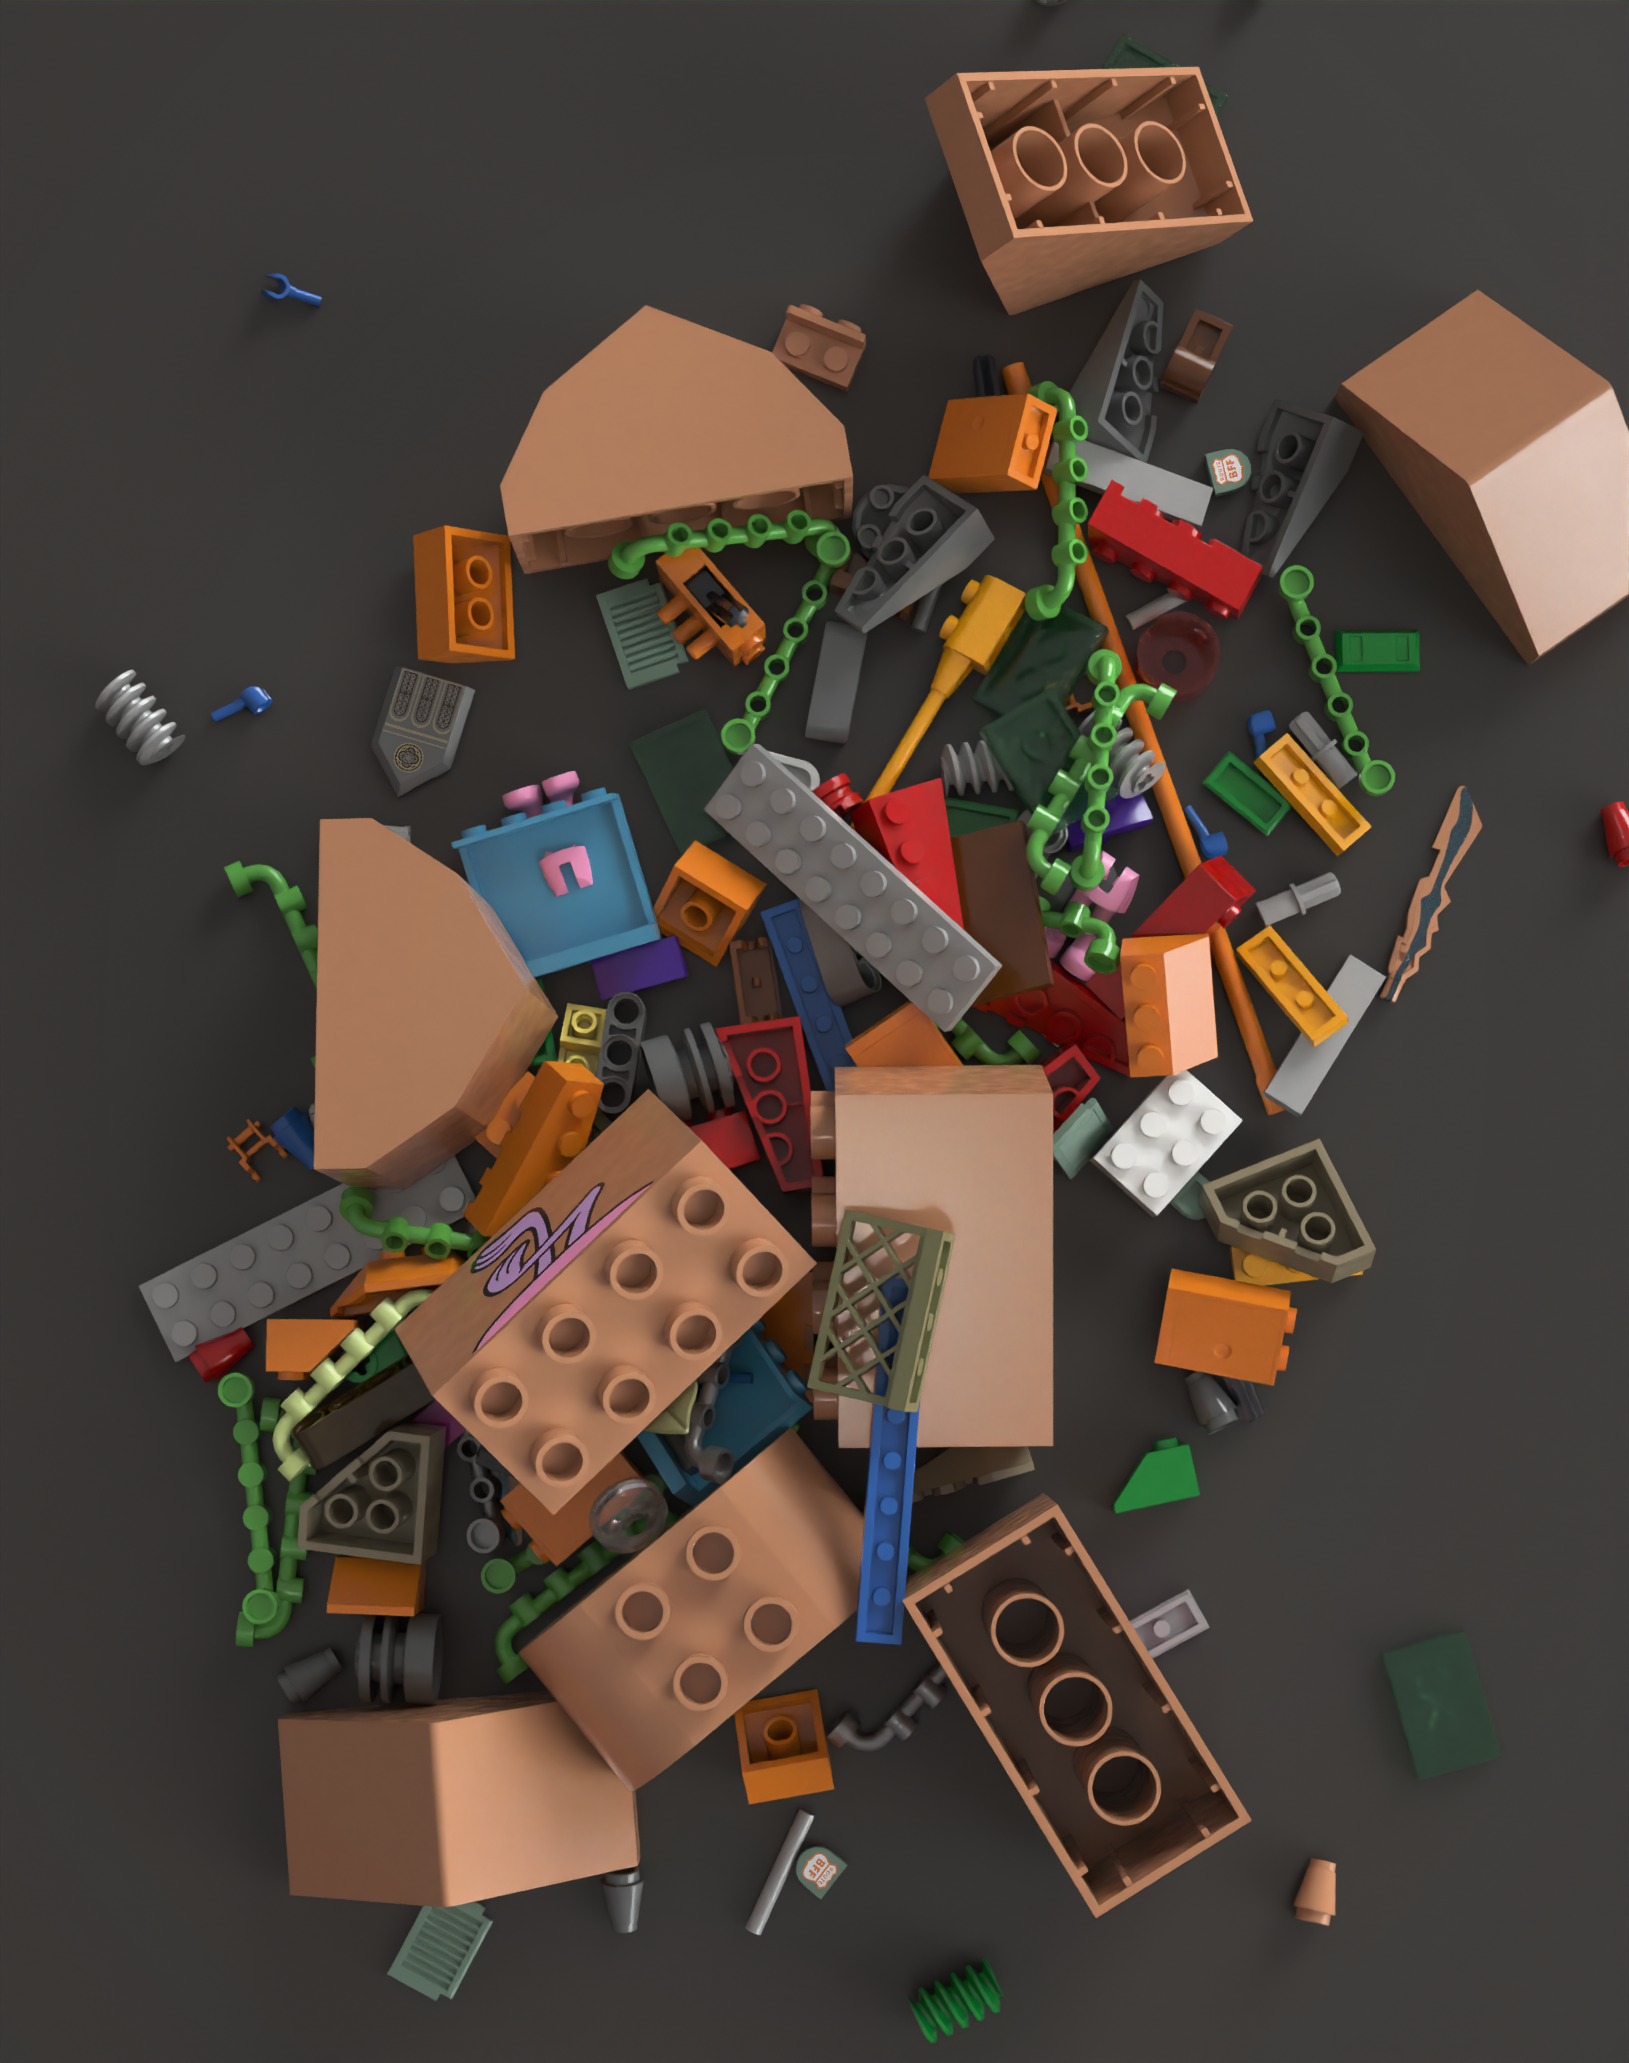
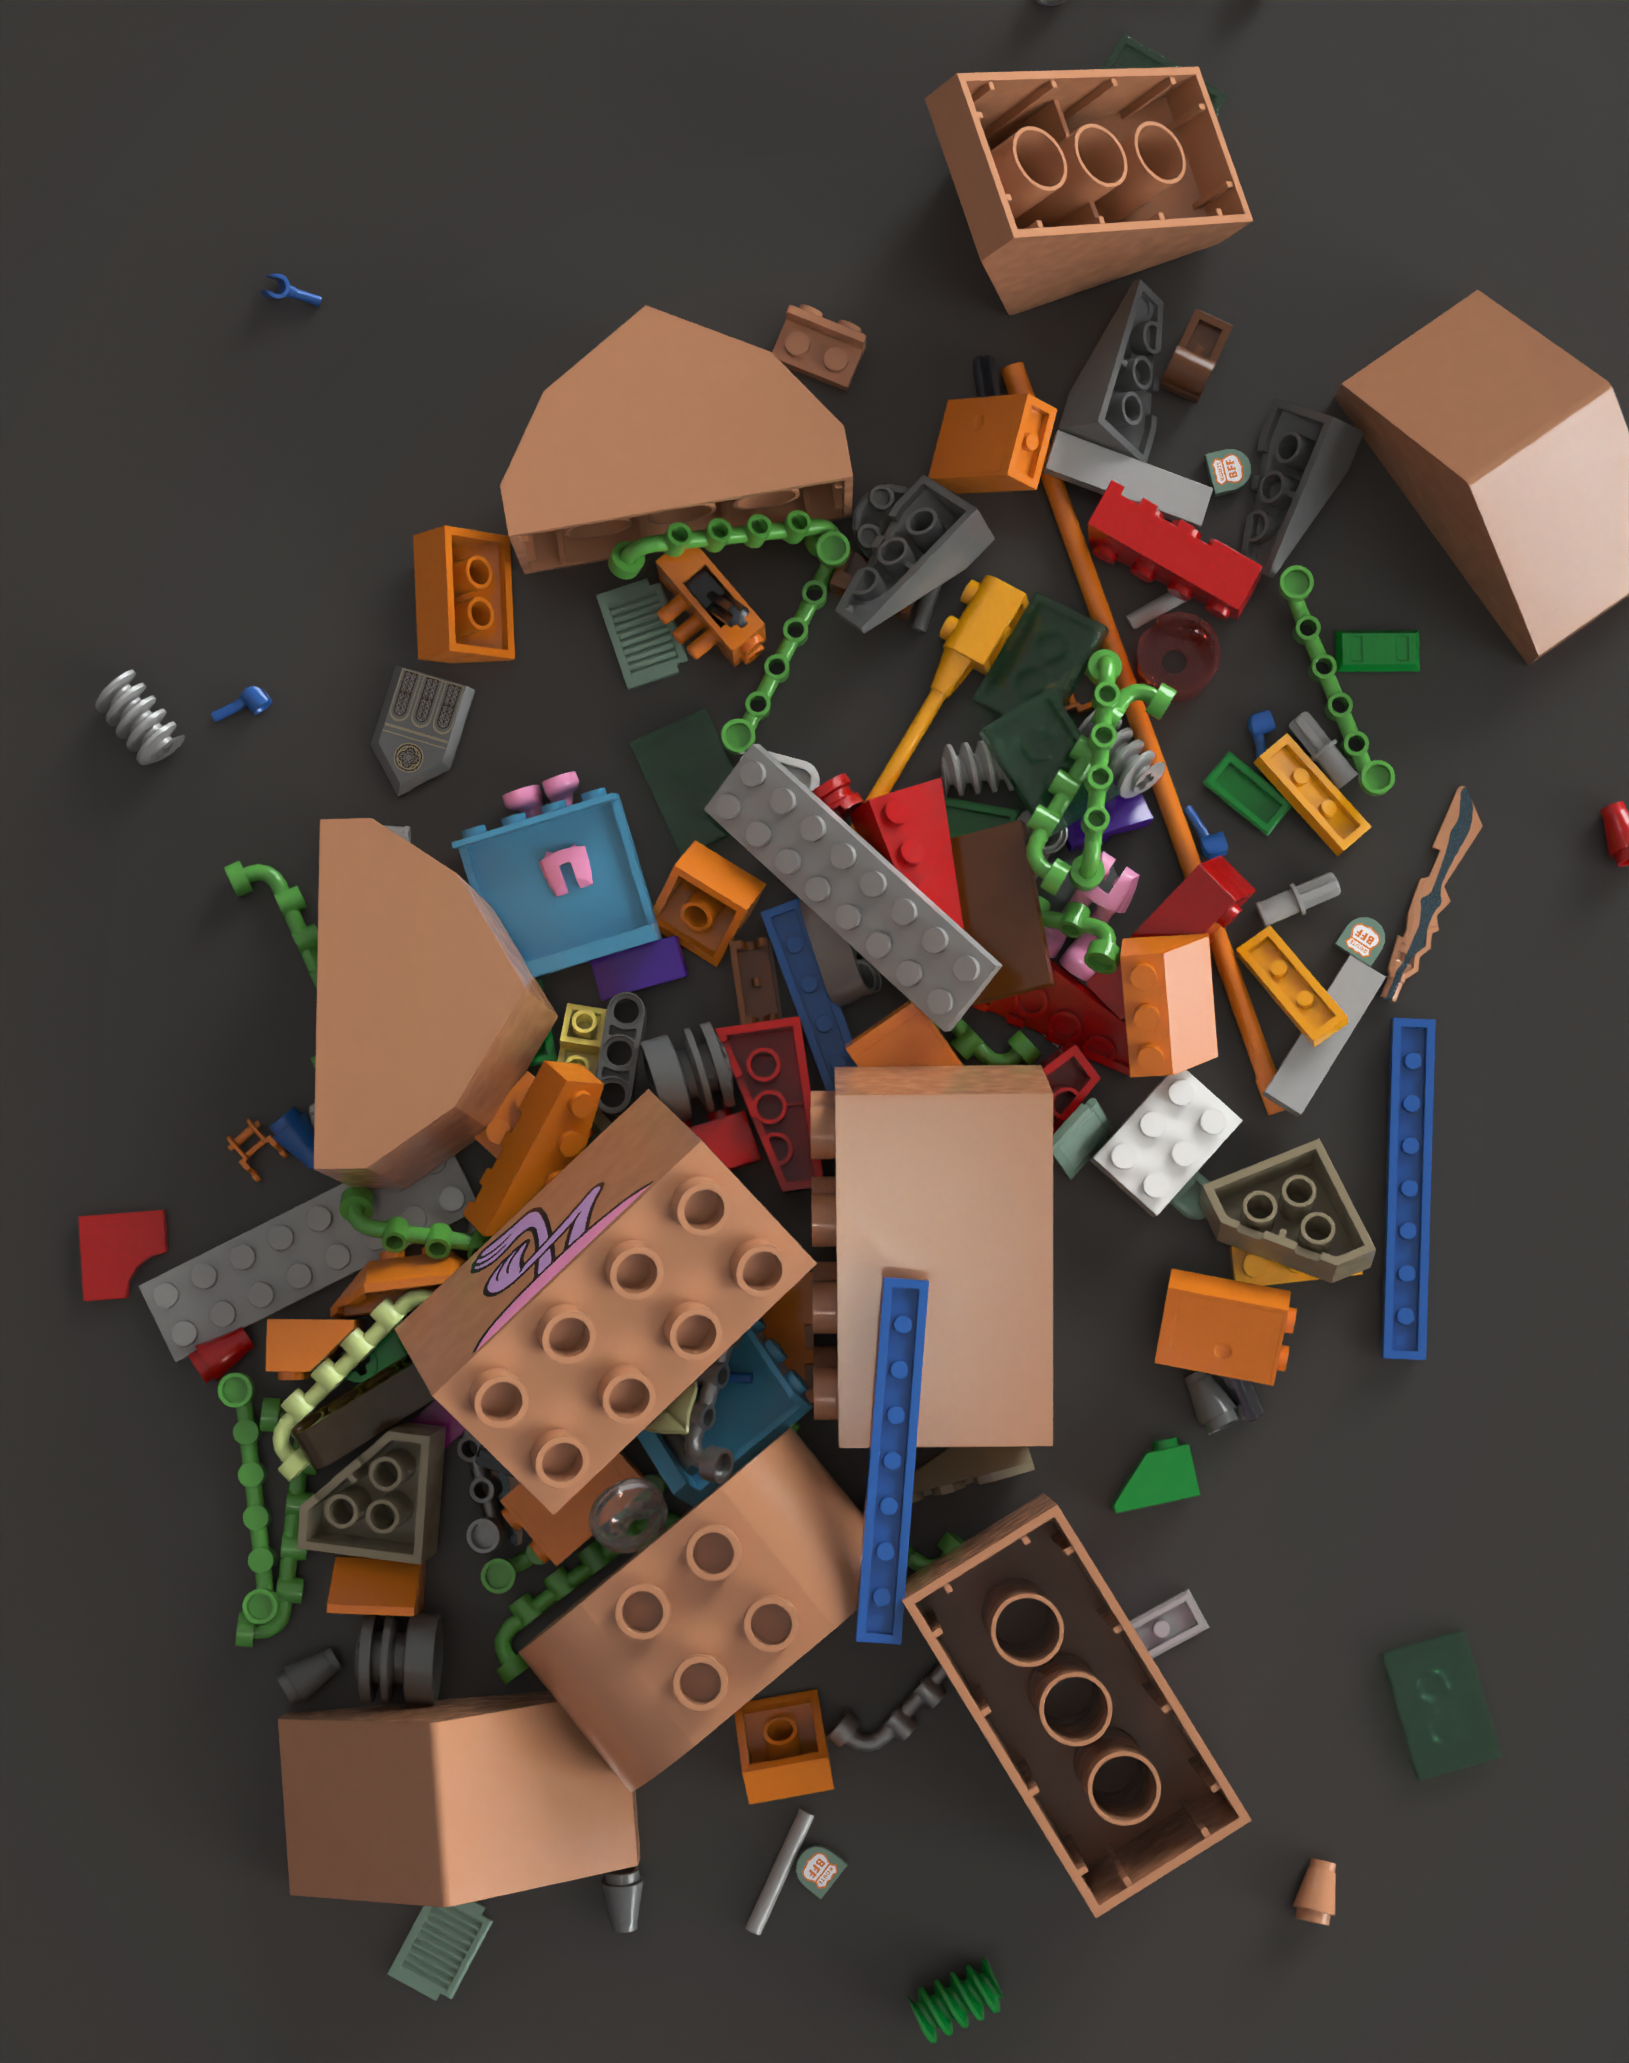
(116, 1248): none -> red tile
(836, 682): dark grey beam -> none
(918, 1319): olive fence -> none
(1045, 600): bright green bar -> none
(1362, 939): none -> tile
(1408, 1189): none -> blue plate

